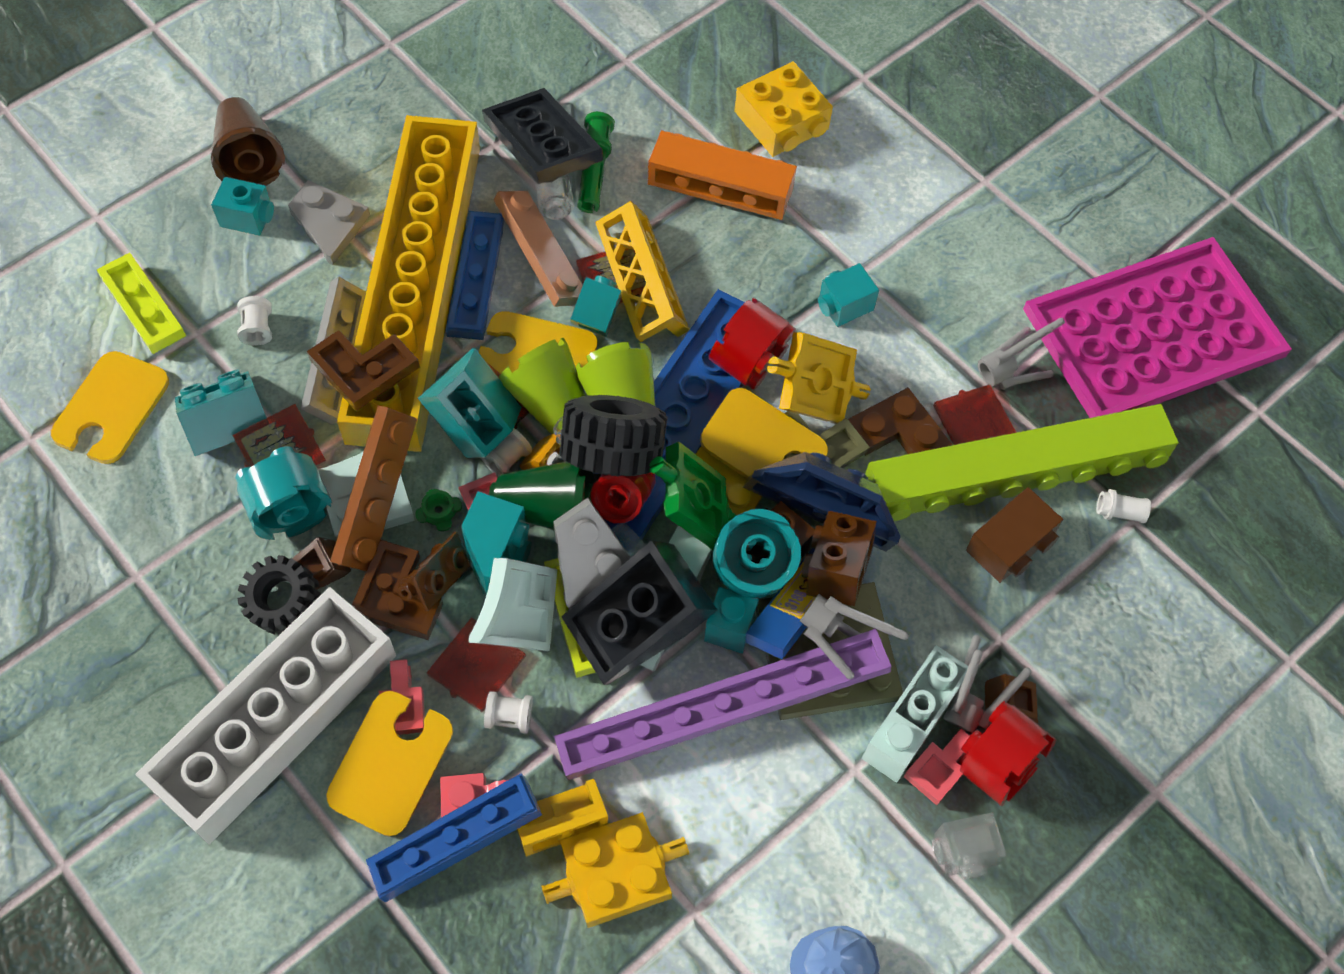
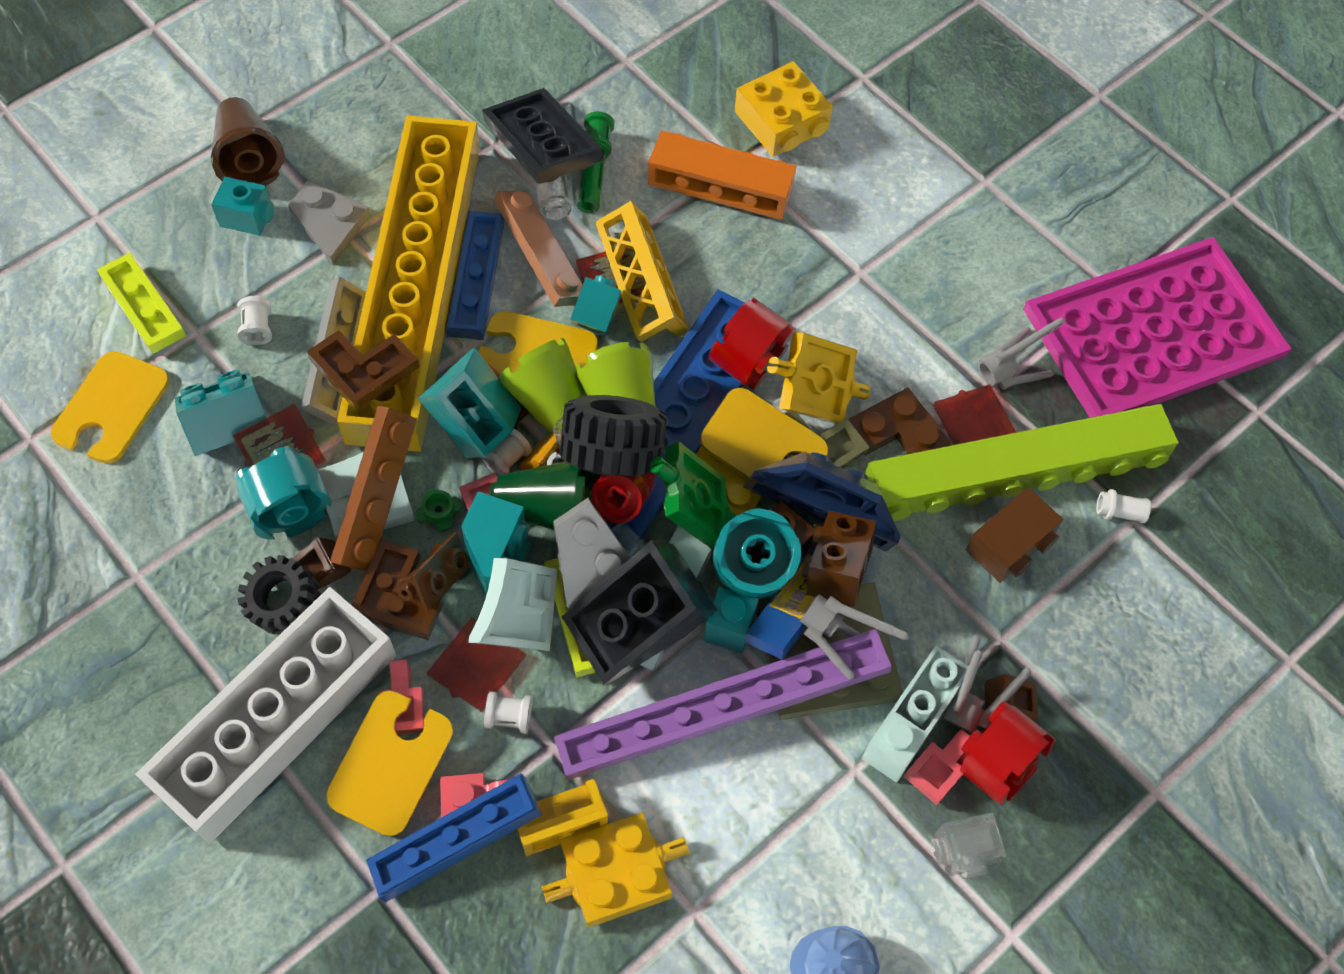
(847, 294): teal brick -> none

